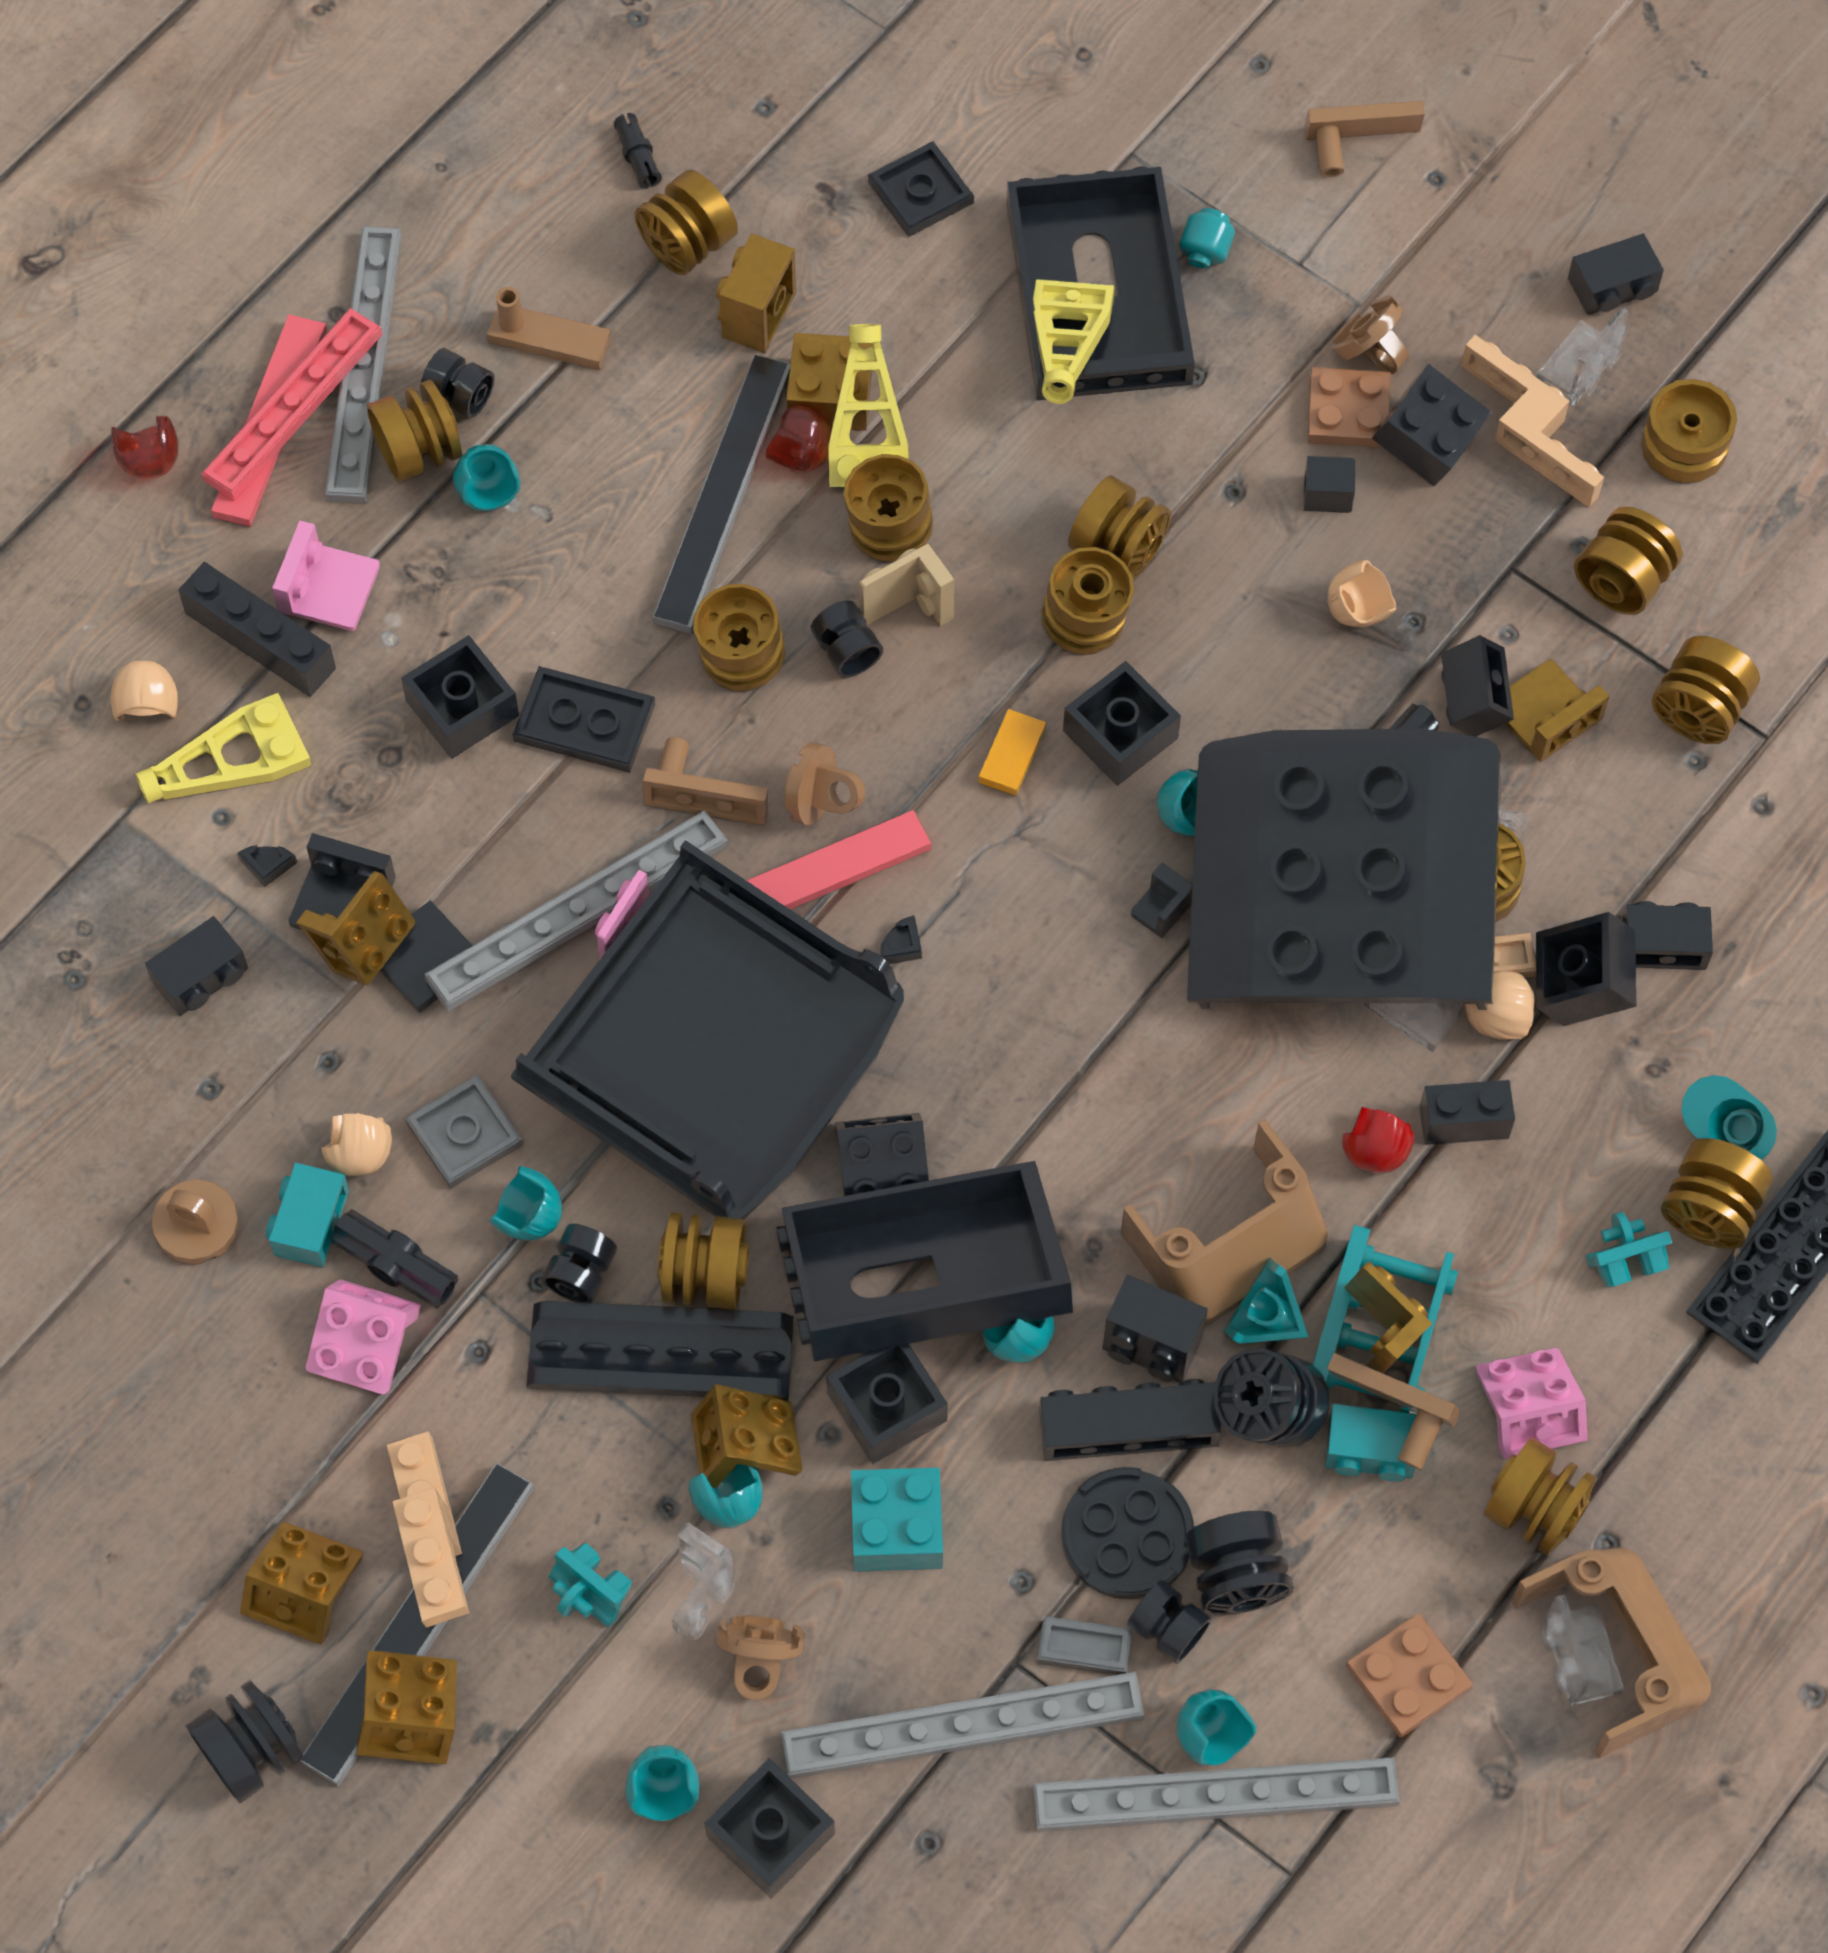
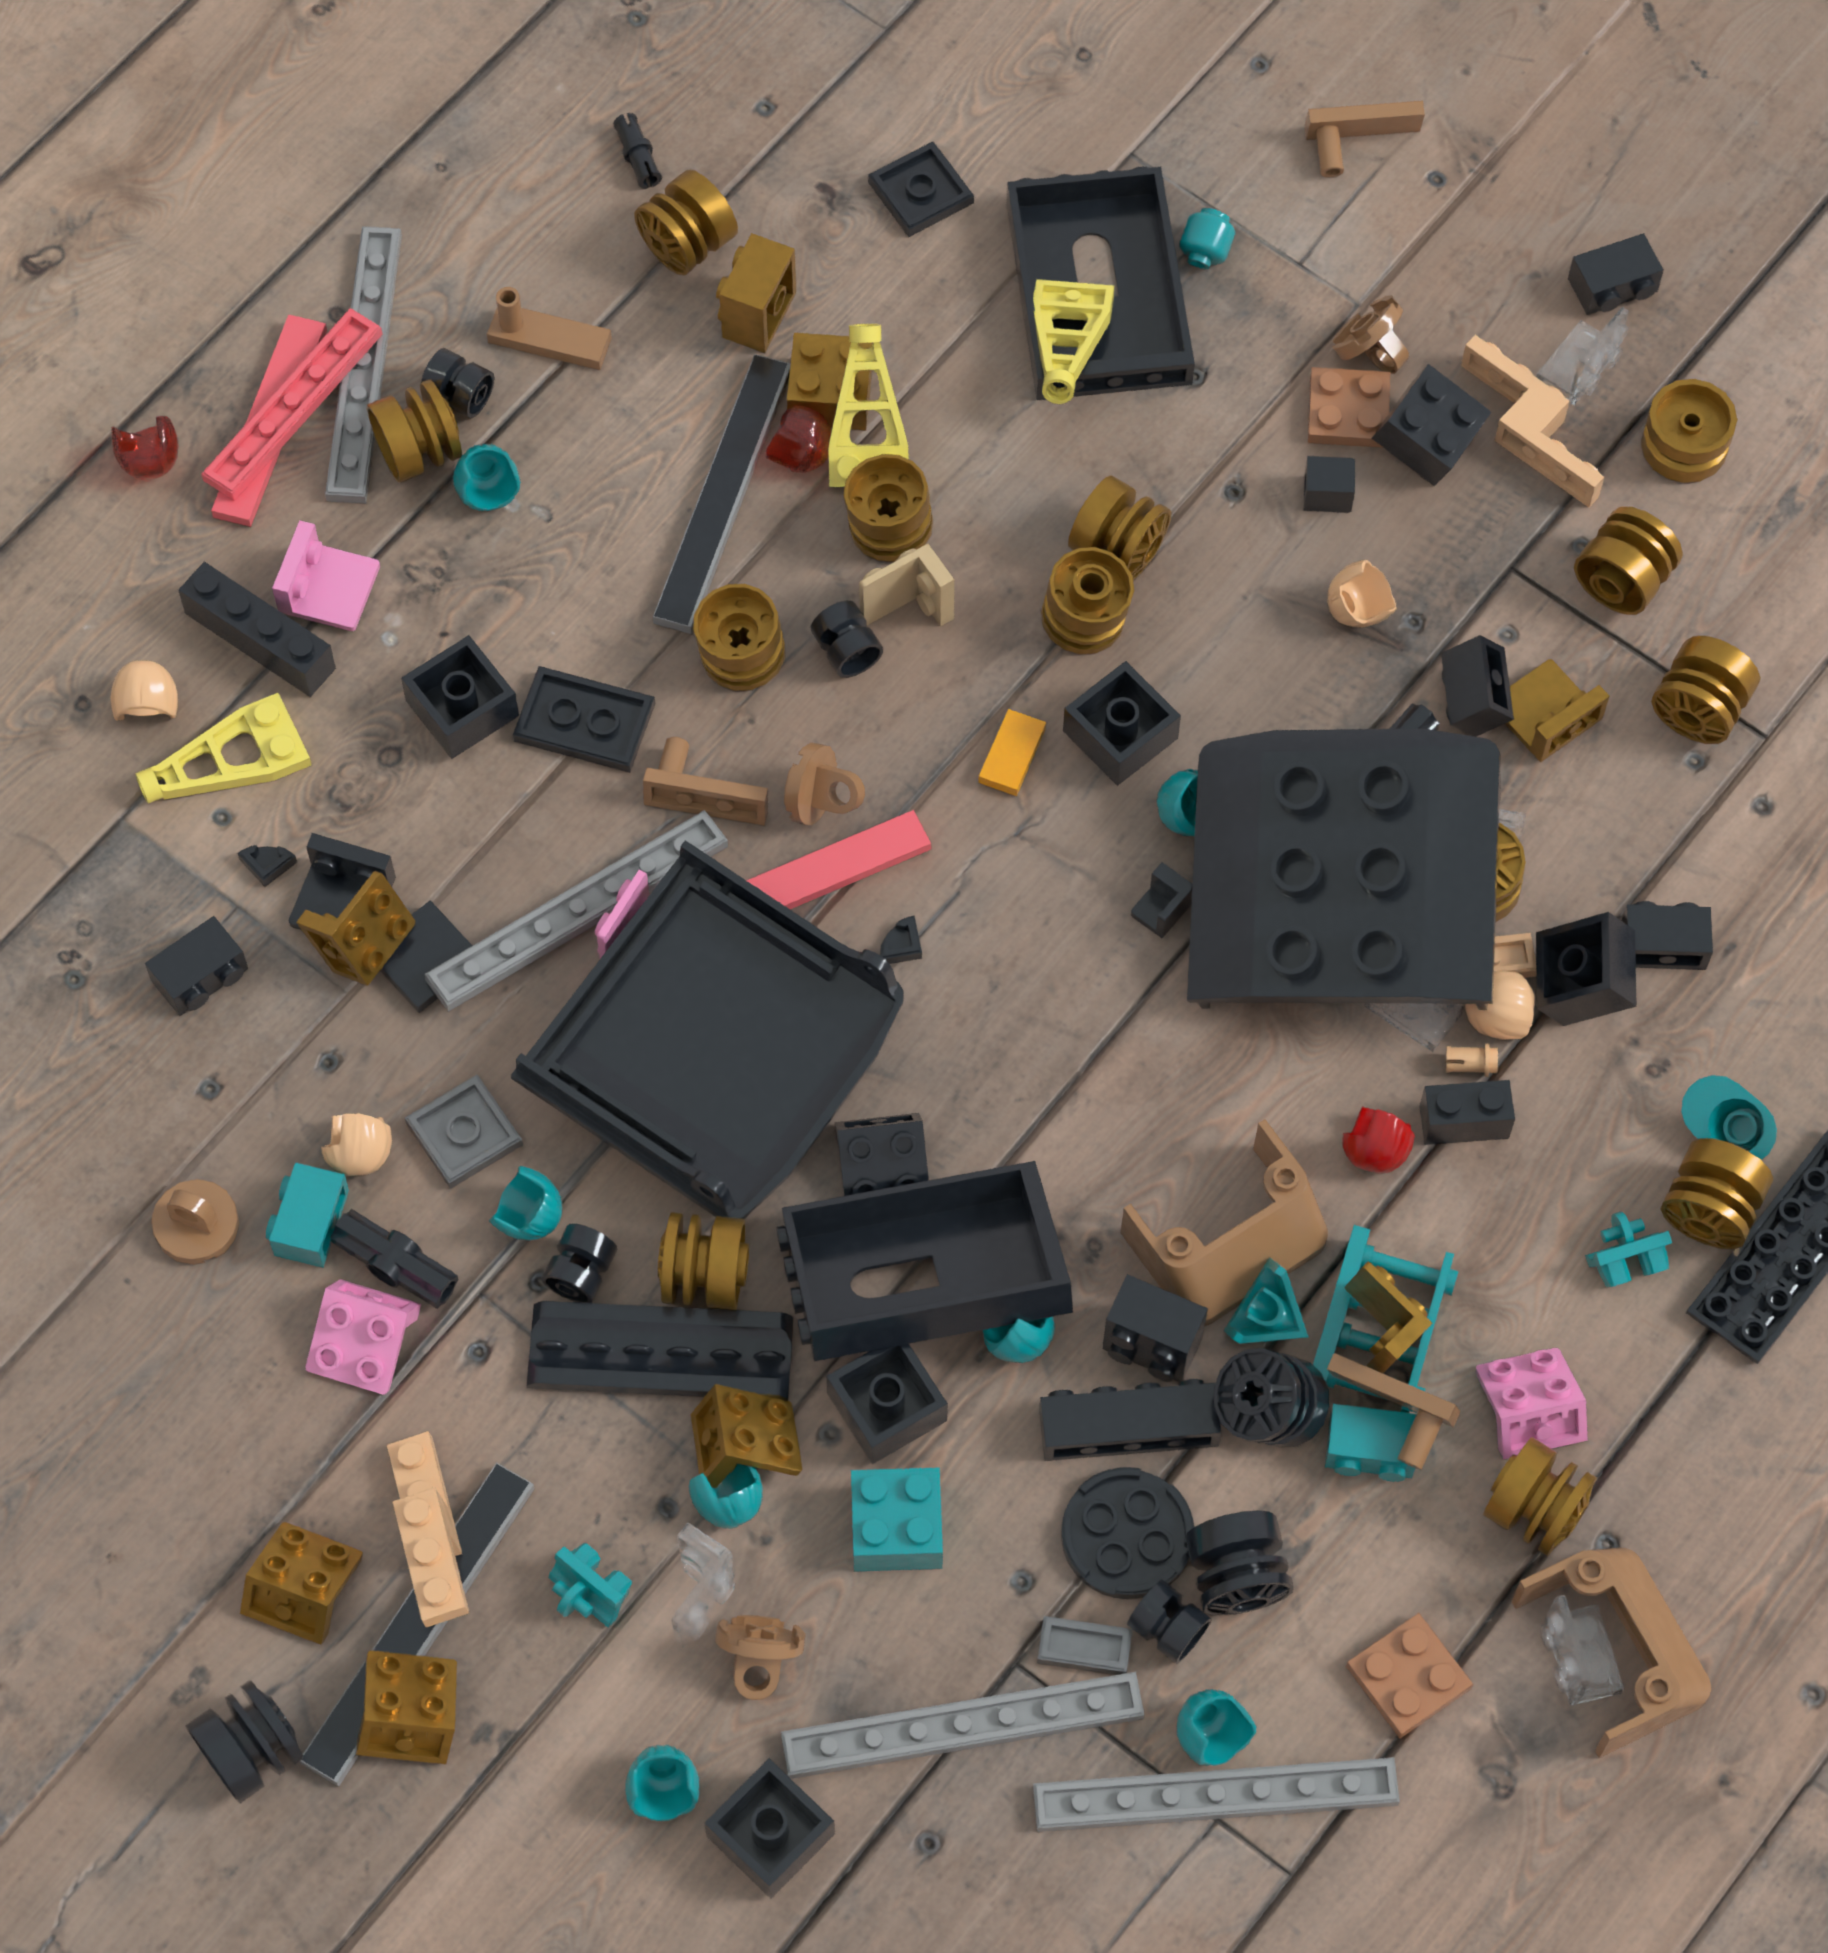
(1472, 1059): none -> light nougat pin

